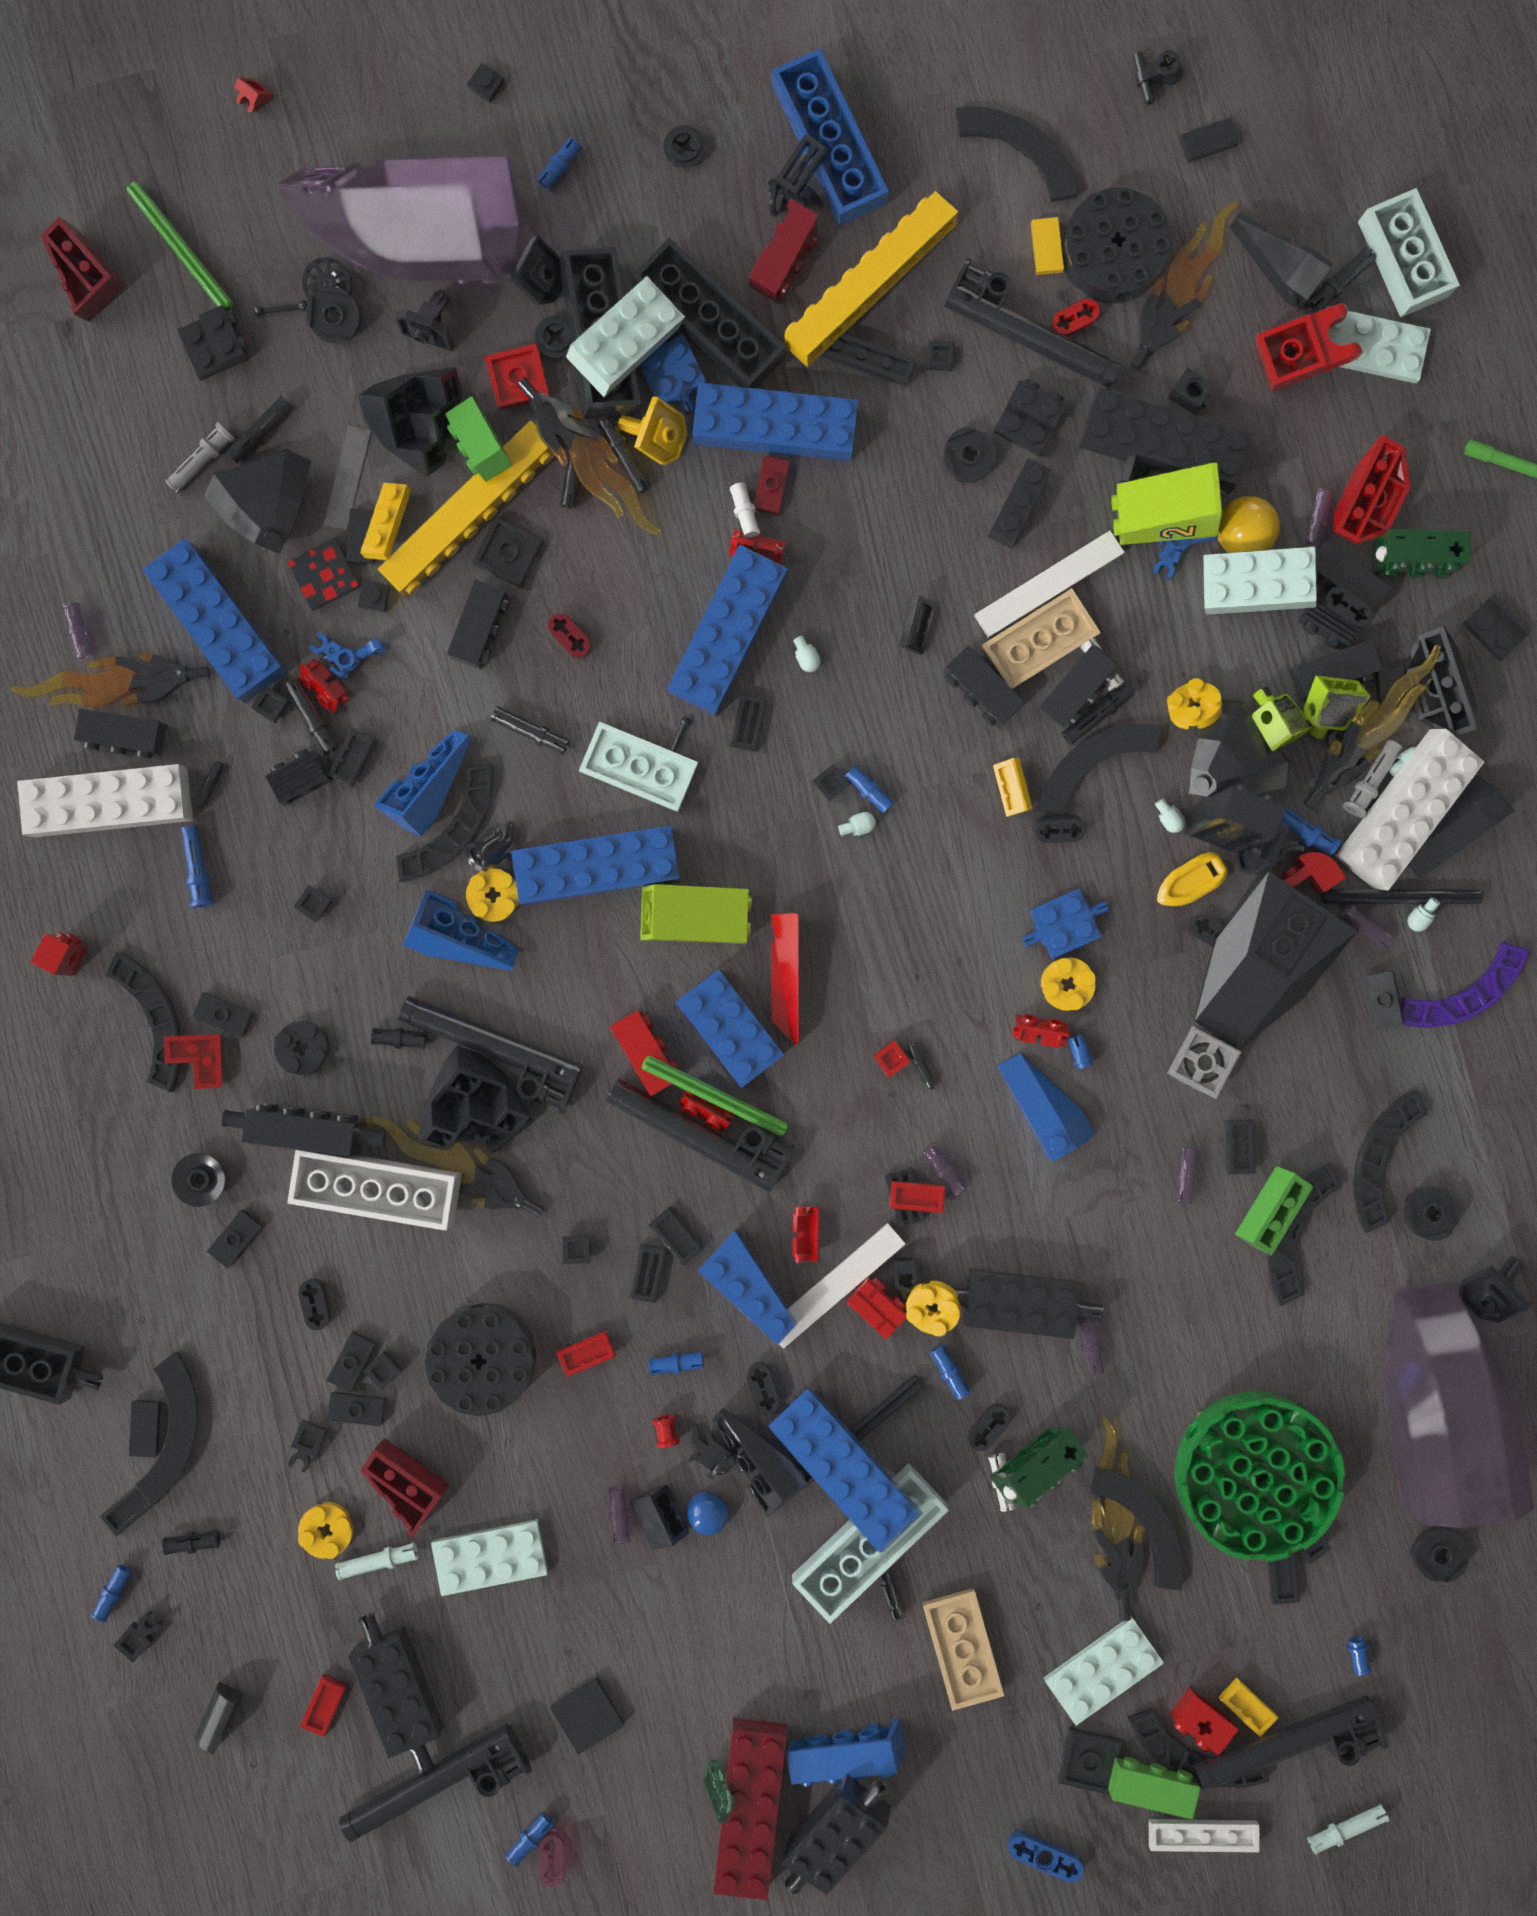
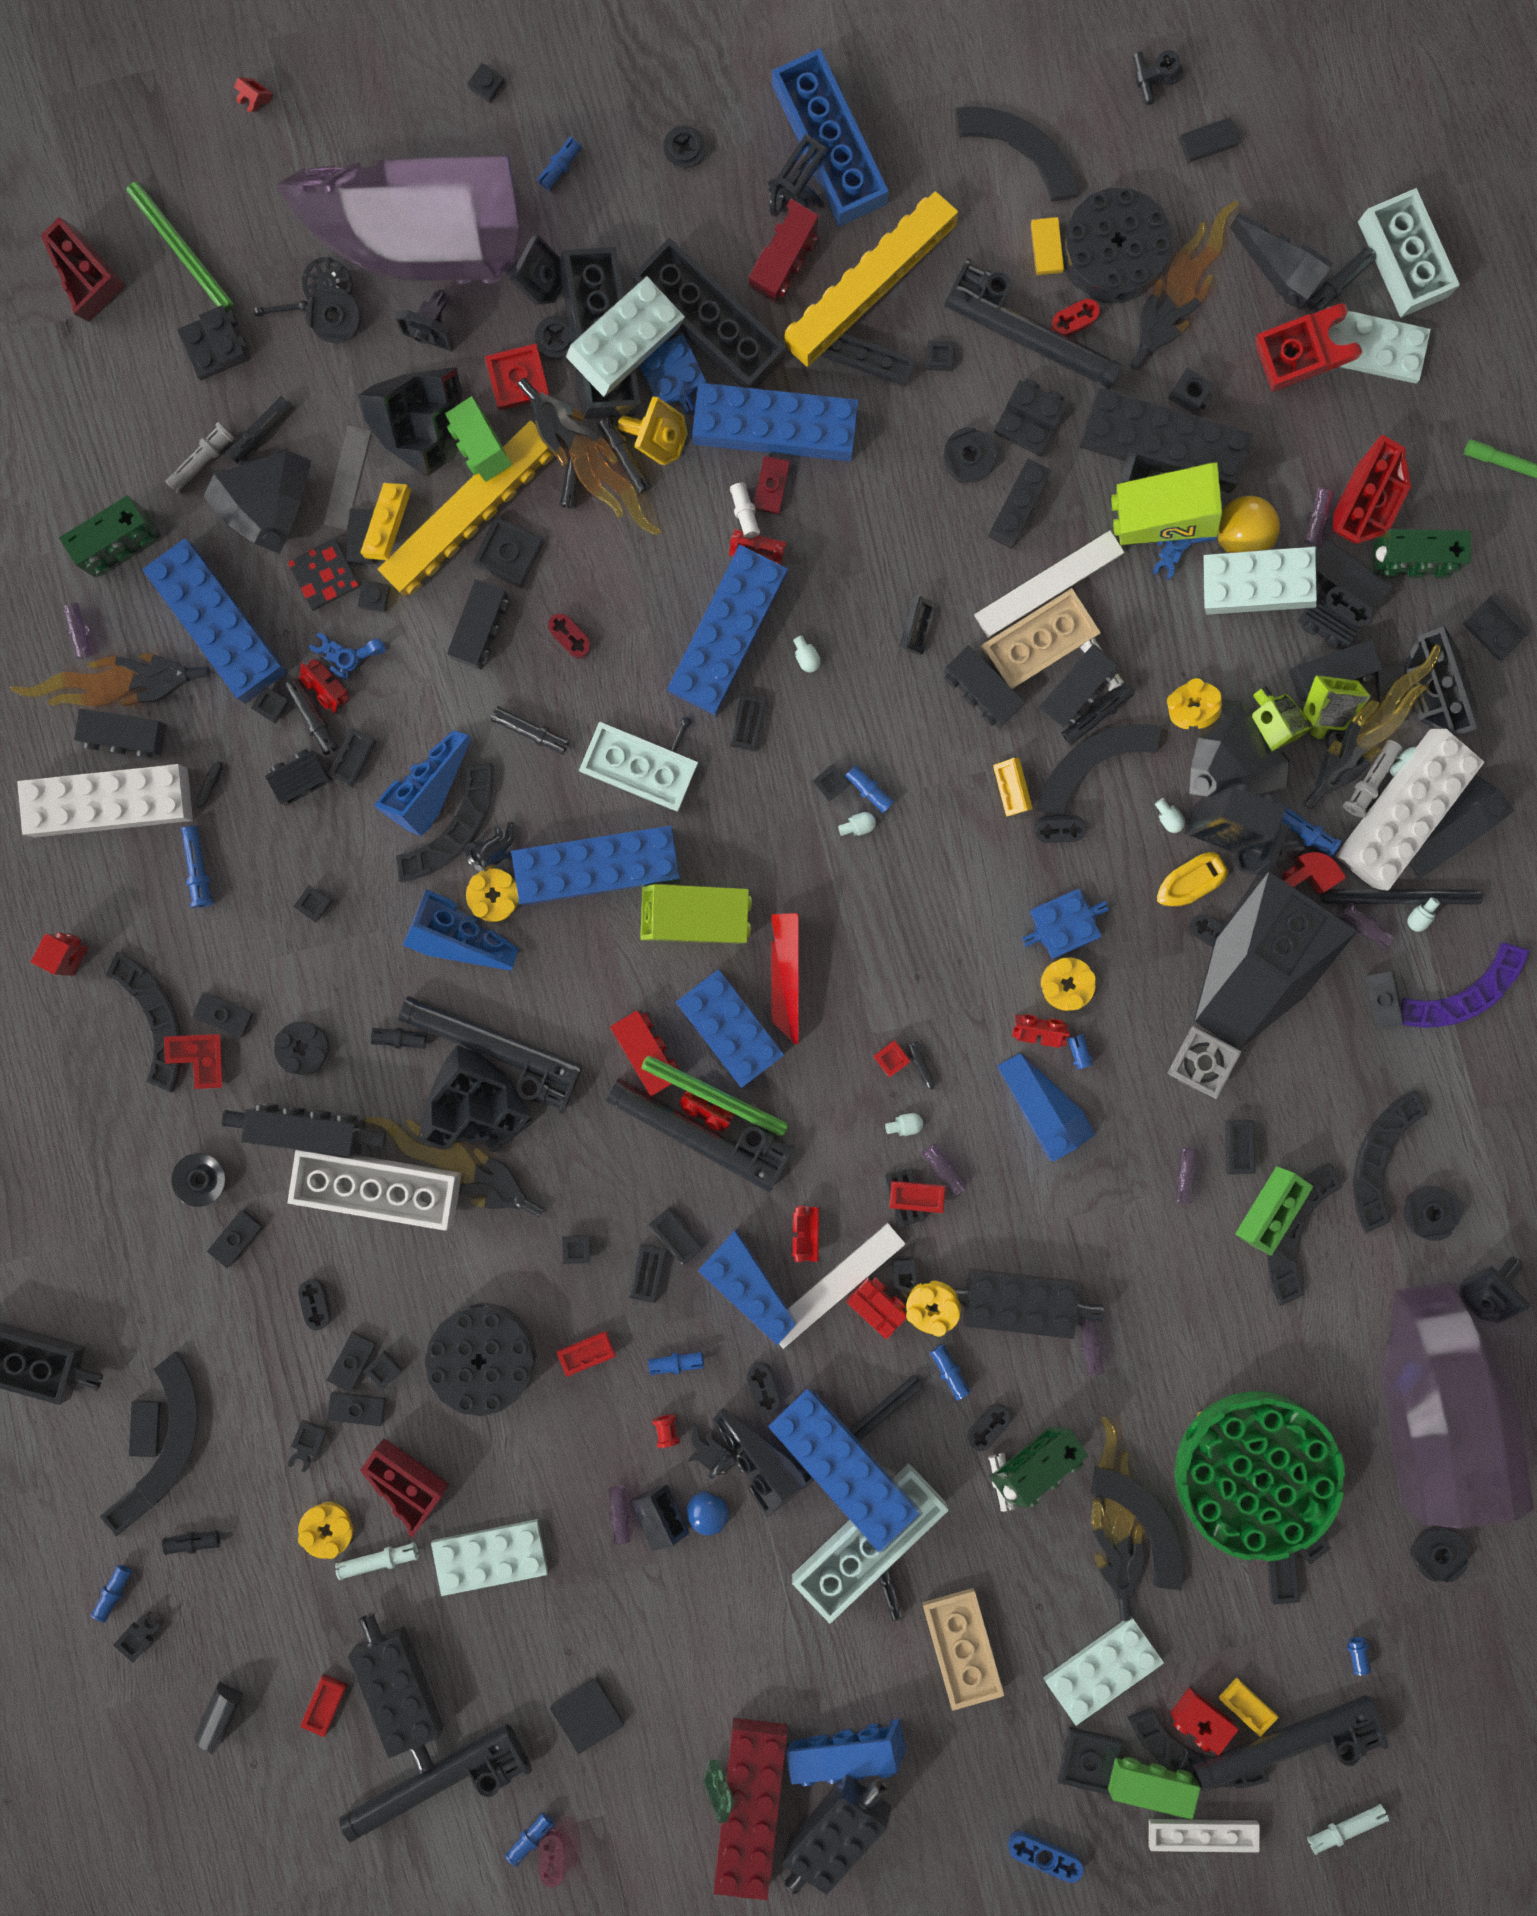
(110, 537): none -> dark green piece
(905, 1125): none -> light aqua cylinder

